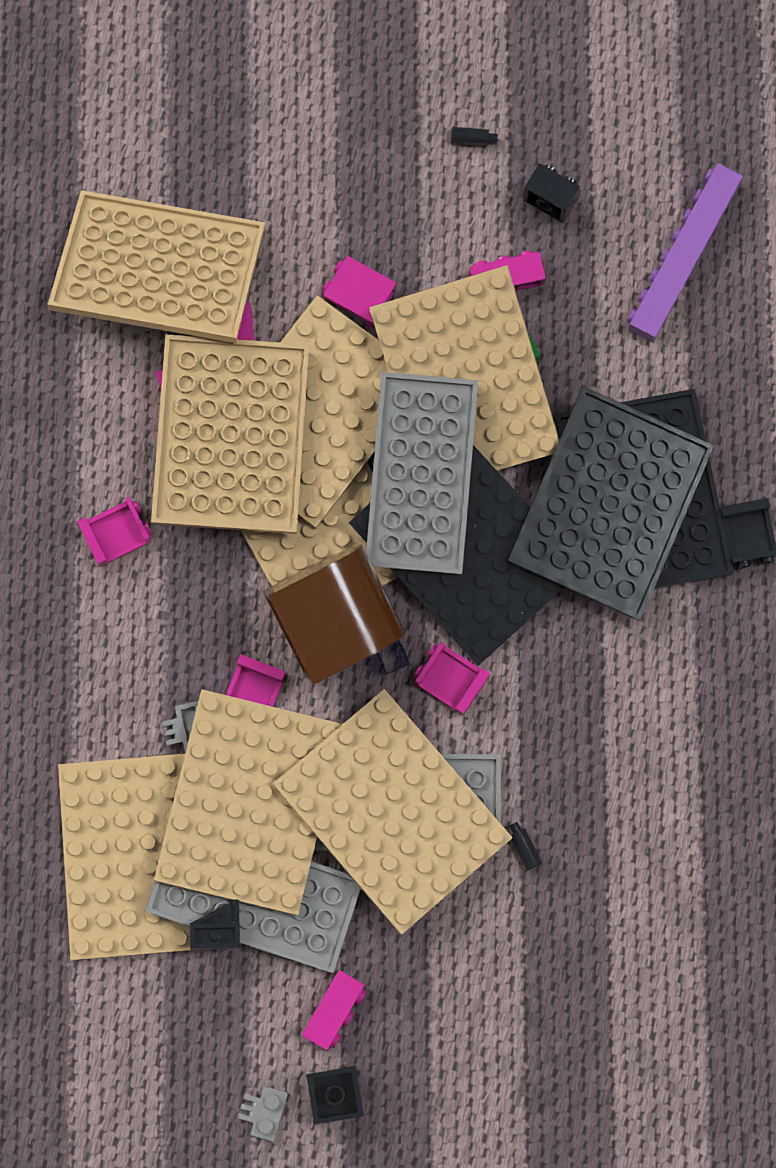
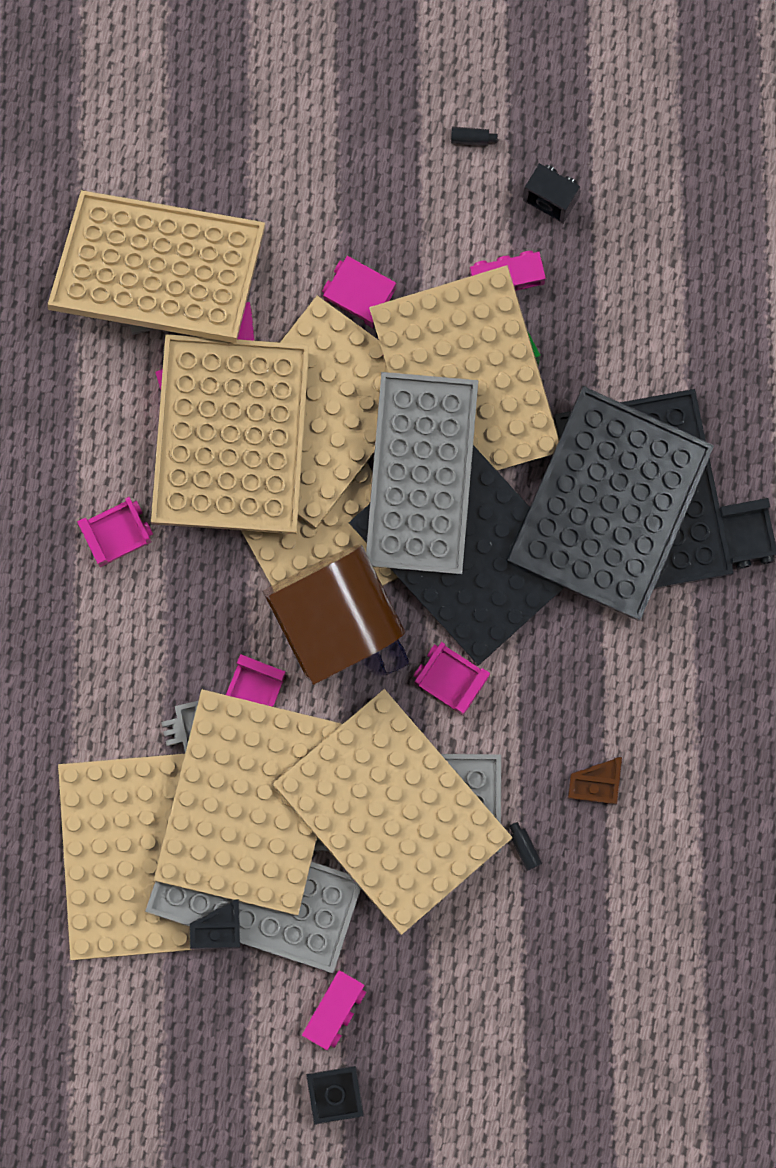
(265, 1112): light grey hinge -> none
(597, 783): none -> reddish brown wing
(685, 252): medium lavender brick -> none

